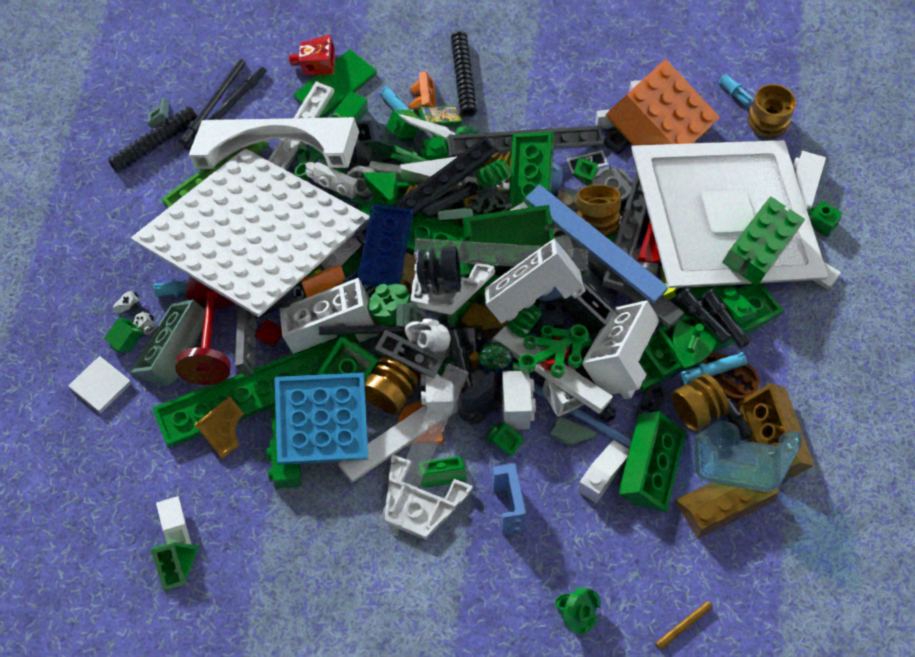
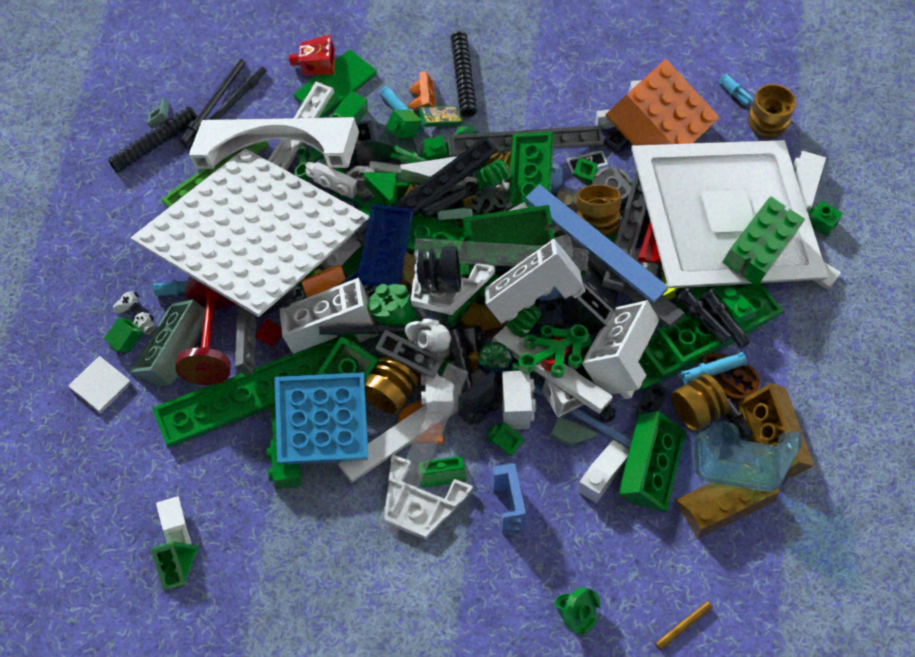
(220, 426): pearl gold tile -> none
(408, 313): sand green tile -> none
(431, 128): white bar -> none
(692, 343): green shield -> none

